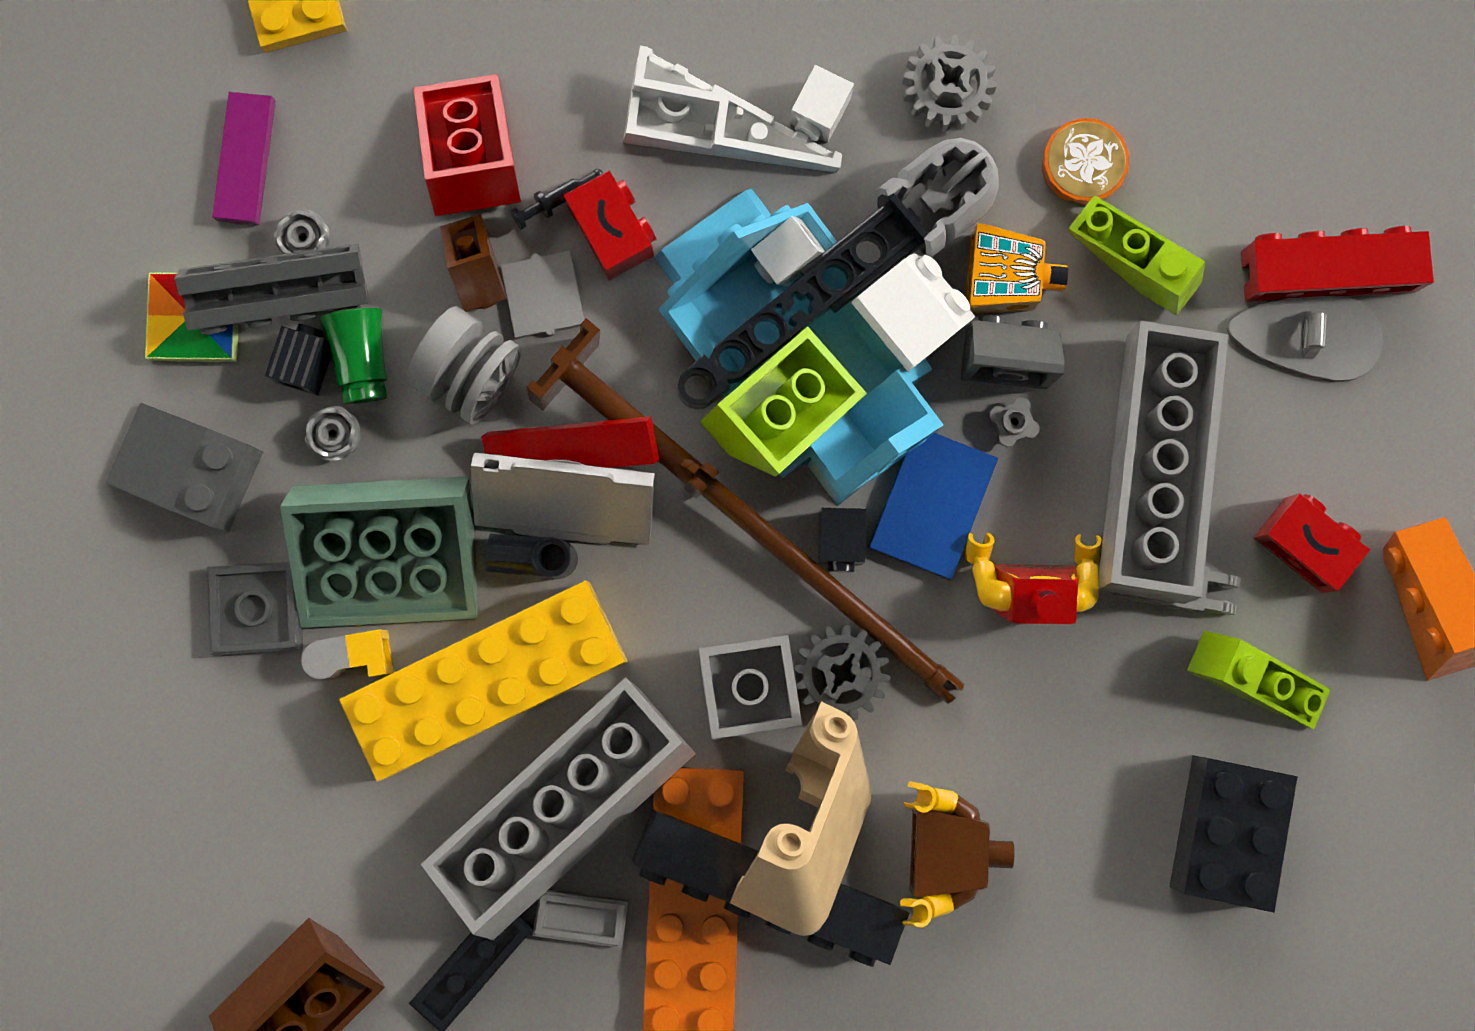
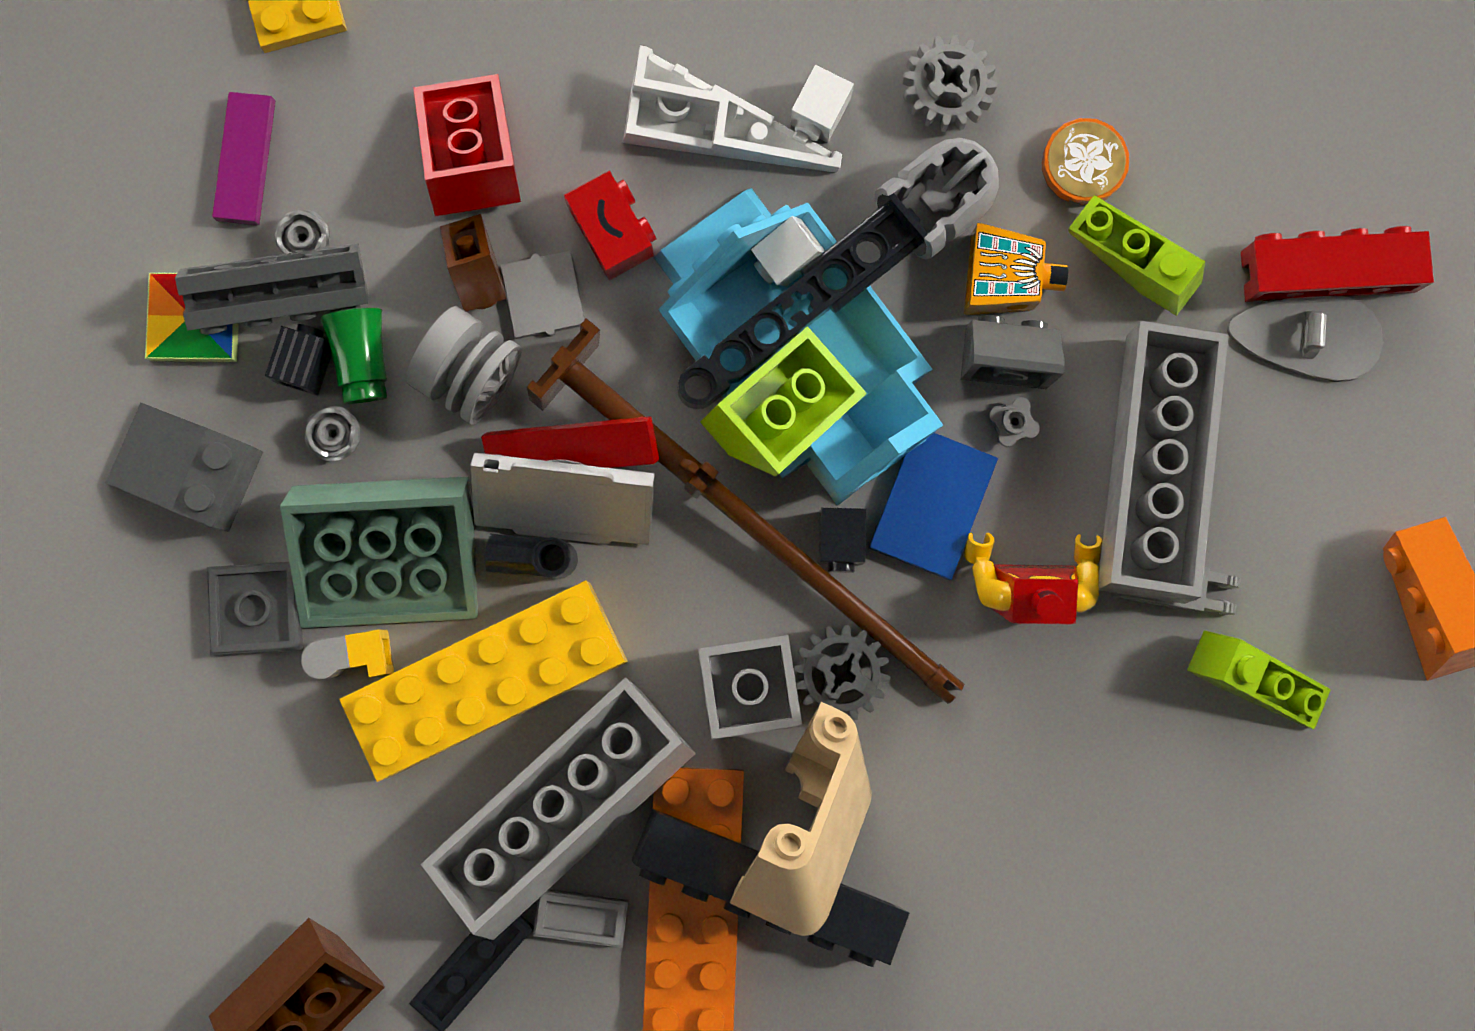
(550, 200): black piece -> none
(914, 309): white slope -> none
(948, 853): reddish brown torso -> none
(1233, 833): black brick -> none
(1312, 542): red brick -> none

